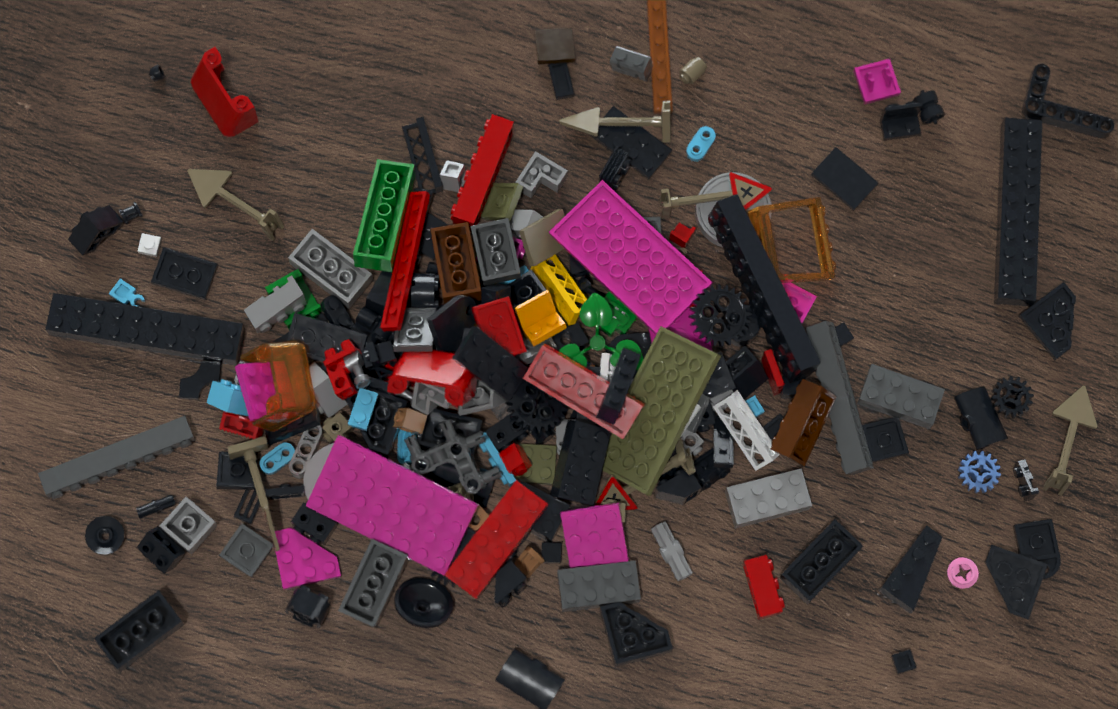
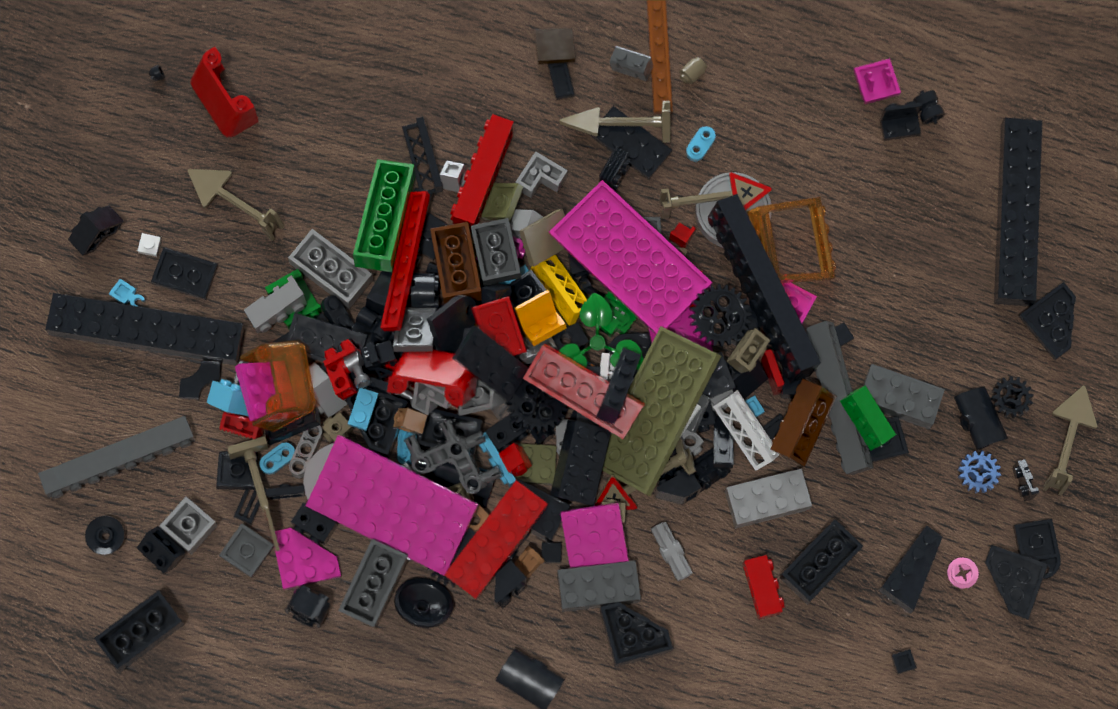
(130, 213): black bush -> none
(155, 506): black axle -> none
(748, 351): none -> dark tan brick
(844, 178): black tile -> none
(867, 418): none -> green brick
(1060, 110): black beam -> none

